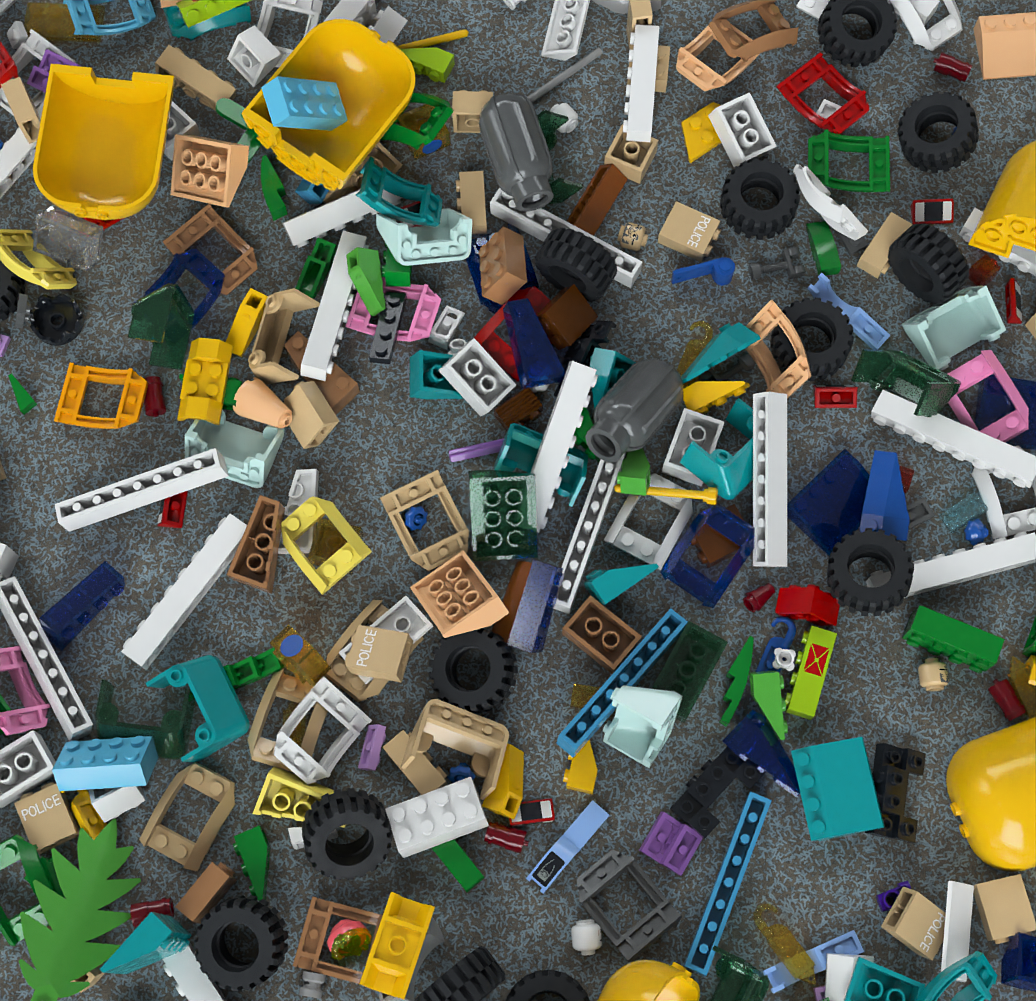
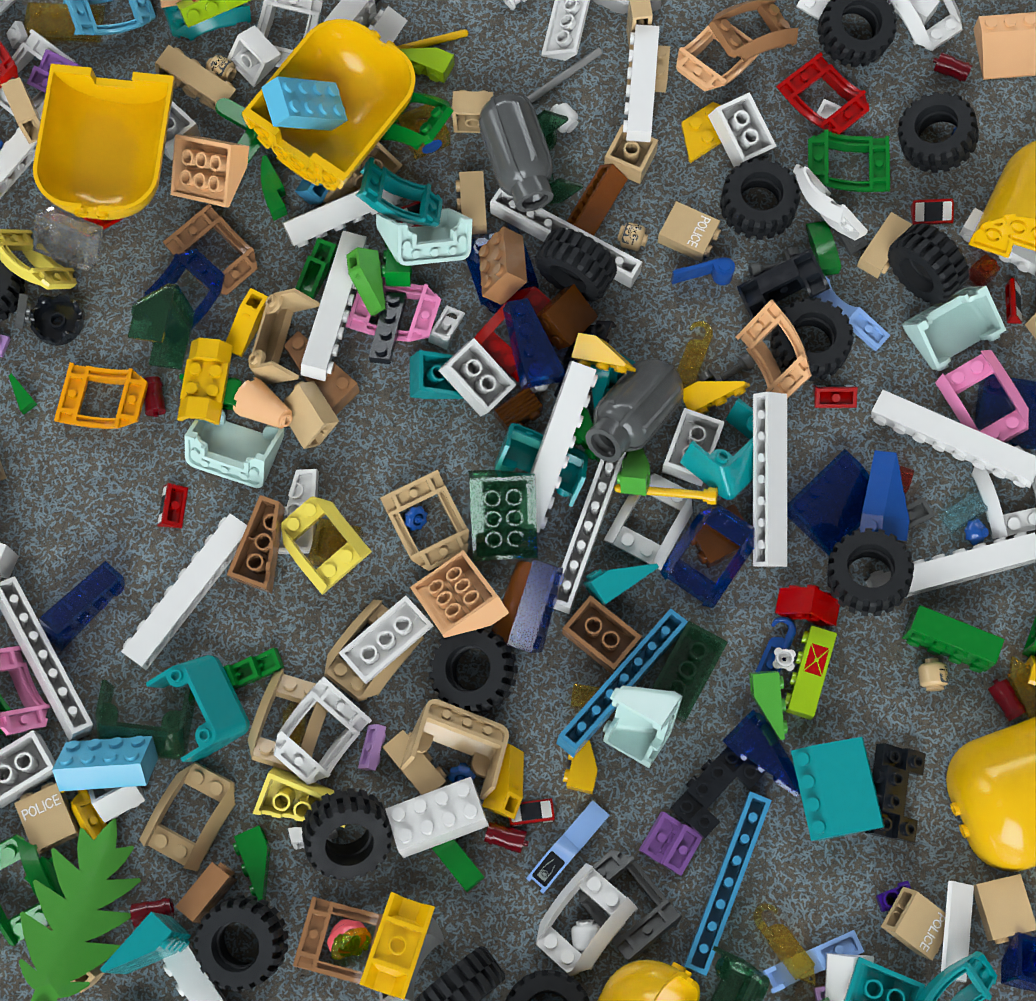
(141, 490): white brick -> none
(222, 67): none -> tan head
(299, 656): clear yellow brick -> none
(312, 984): light grey wheel -> none
(379, 653): tan brick -> none
(455, 345): white plate -> none
(475, 450): medium lavender axle -> none
(595, 351): none -> yellow slope
(608, 898): none -> white wedge
(721, 346): teal wedge -> none
(739, 674): green slope -> none
(757, 598): dark red cone -> none
(783, 281): none -> black bracket
(907, 377): clear green windscreen -> none

